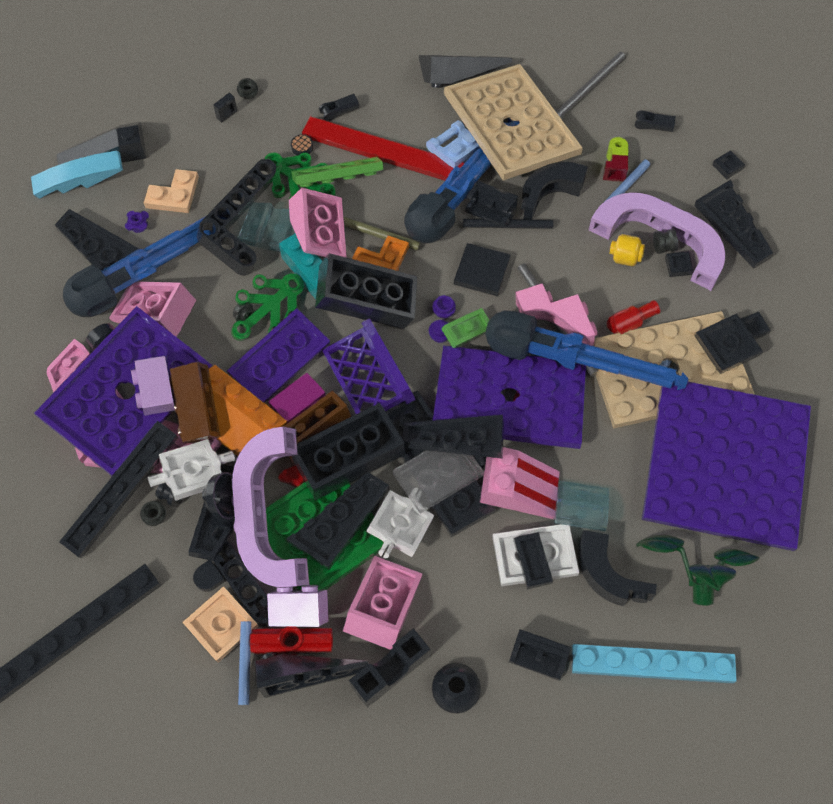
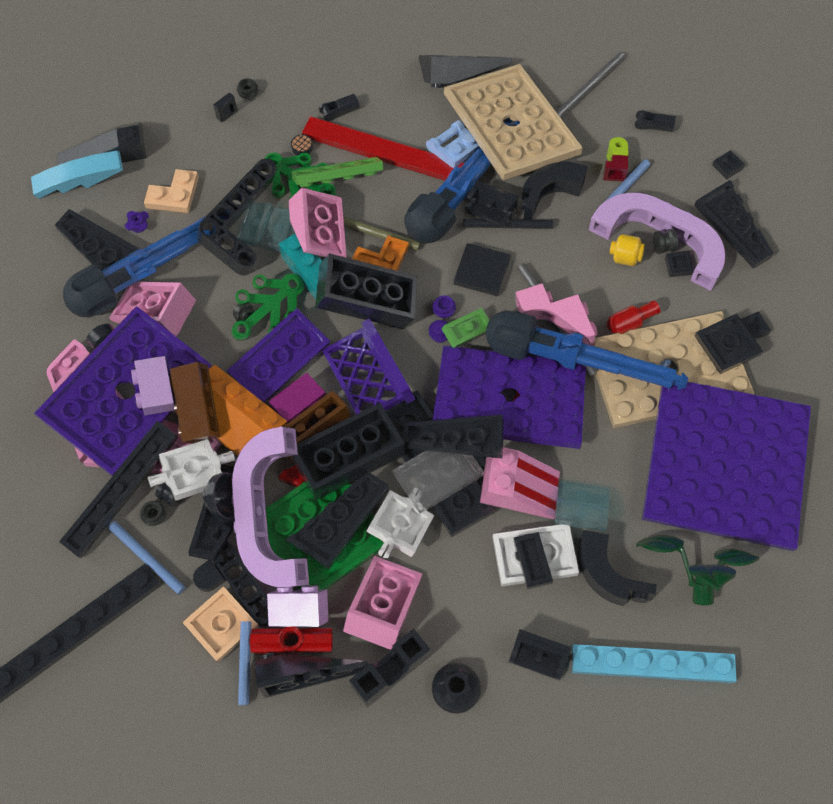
(146, 557): none -> medium blue bar

